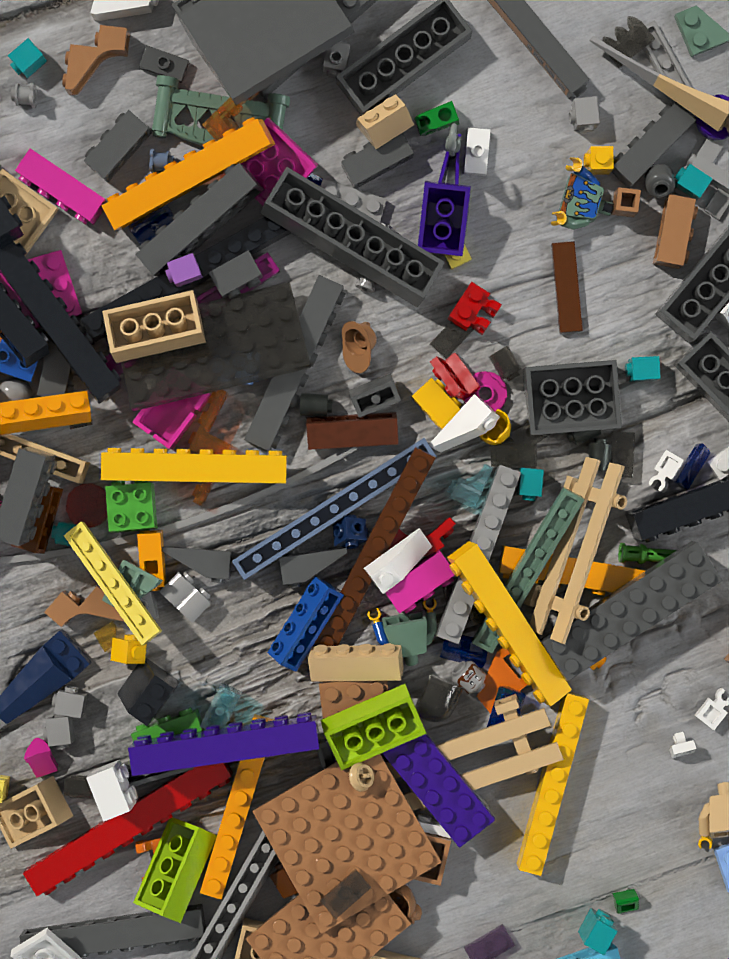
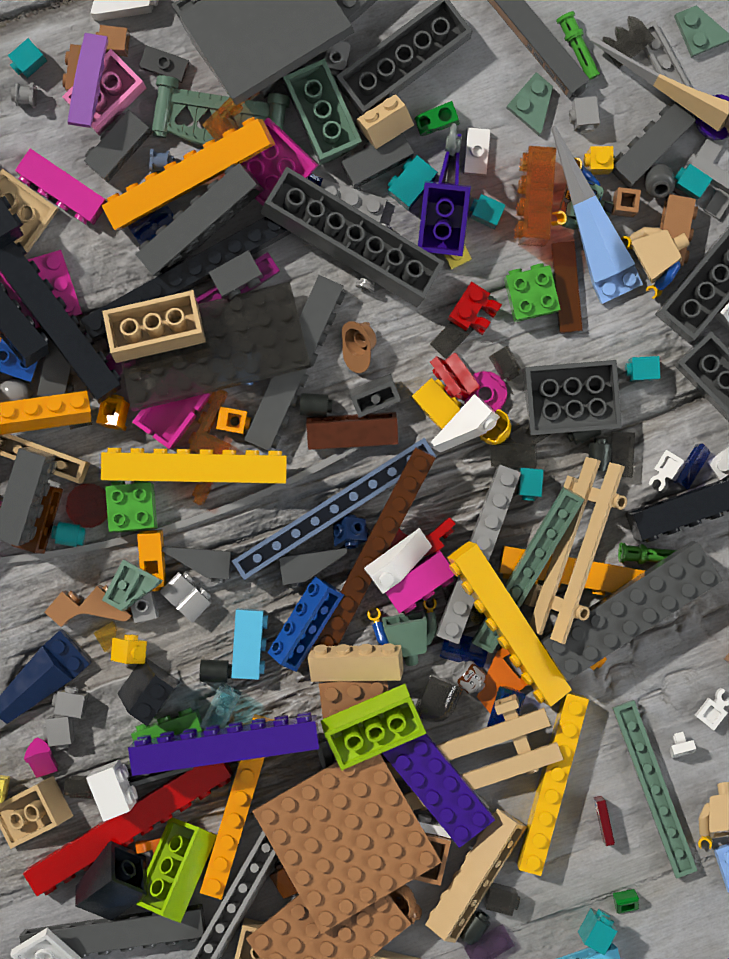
(87, 80): none -> medium lavender slope
(112, 583): light yellow plate -> none
(112, 882): none -> black slope
(113, 413): none -> light orange brick
(117, 91): none -> bright pink brick
(183, 270): medium lavender brick -> none
(215, 671): none -> pearl dark grey brick
(225, 417): none -> light orange brick
(249, 643): none -> medium azure brick
(322, 111): none -> sand green slope
(345, 893): clear smoke plate -> none
(361, 777): tan hat -> none
(410, 184): none -> teal brick
(469, 490): clear light blue arch -> none
(475, 876): none -> tan brick
(475, 927): none -> pearl dark grey brick
(487, 211): none -> teal brick
(502, 899): none -> clear smoke brick
(531, 292): none -> bright green brick
(532, 103): none -> sand green wing
(536, 196): none -> clear orange brick
(573, 33): none -> bright green pin
(604, 820): none -> dark red tile
(607, 258): none -> light blue plate
(654, 789): none -> sand green plate
(657, 255): none -> tan torso

